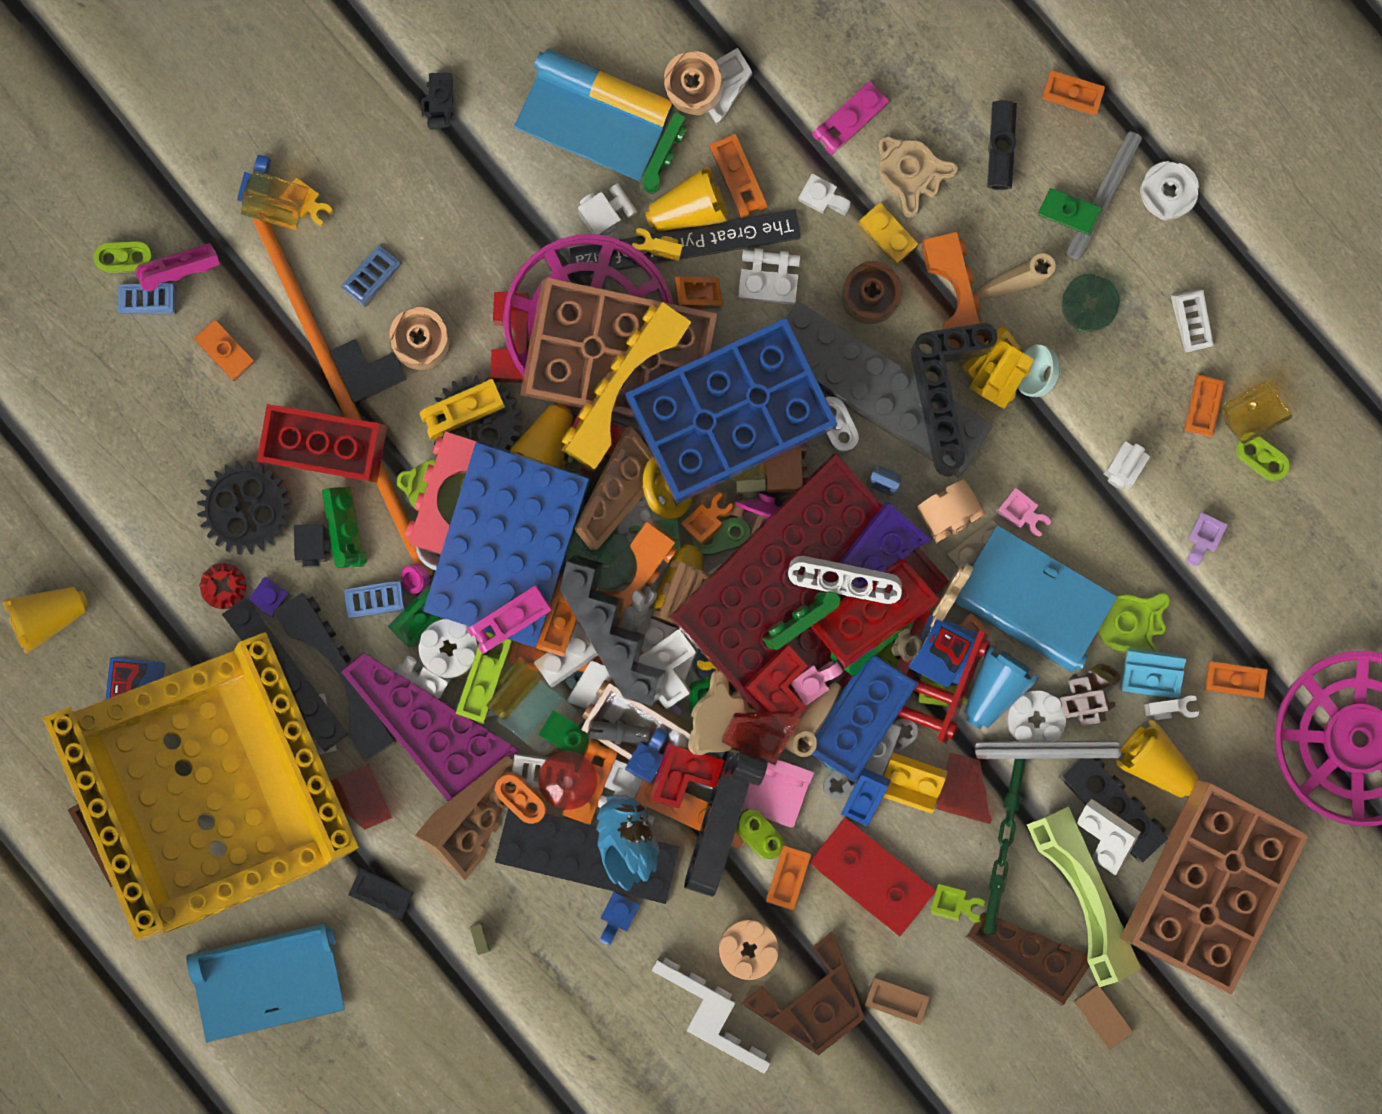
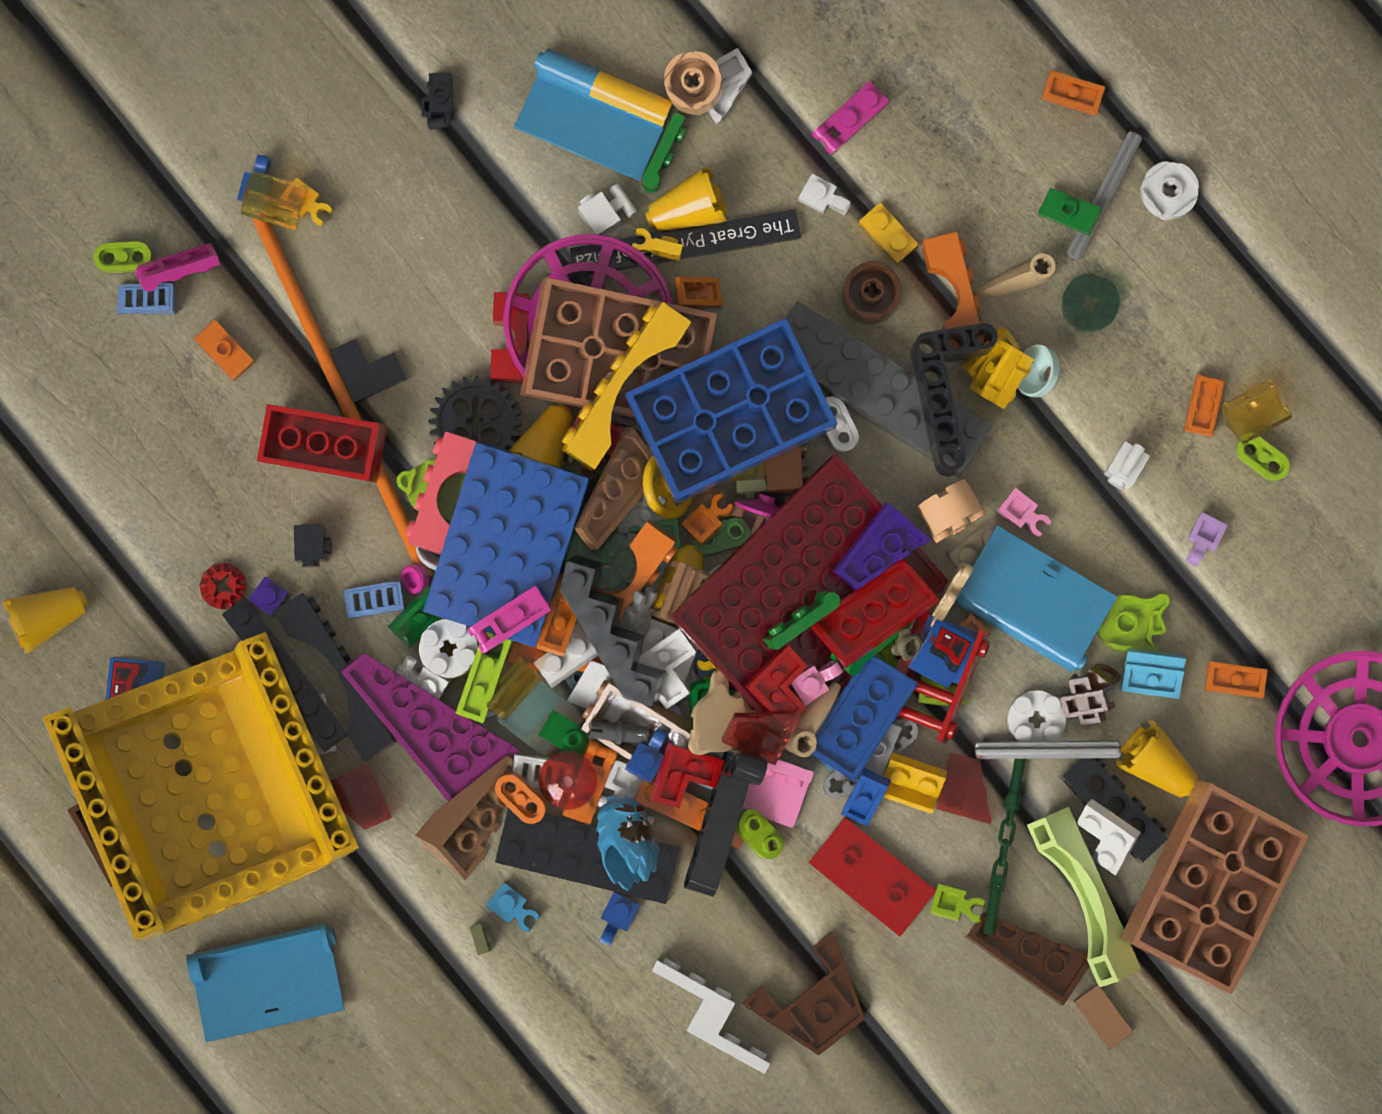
(221, 519): black gear -> none
(343, 527): green plate -> none
(355, 277): medium blue slope -> none
(381, 893): black plate -> none
(414, 323): light nougat brick -> none
(462, 409): yellow plate -> none
(509, 904): none -> dark azure plate
(737, 175): orange plate -> none
(765, 285): white plate -> none
(765, 952): light nougat brick -> none
(788, 877): orange plate -> none
(846, 575): white beam -> none
(884, 480): medium blue slope -> none
(896, 1001): medium nougat tile -> none
(912, 170): tan tile -> none
(997, 687): dark azure cone -> none
(1001, 128): black piece -> none
(1163, 709): white plate -> none
(1183, 322): white slope -> none

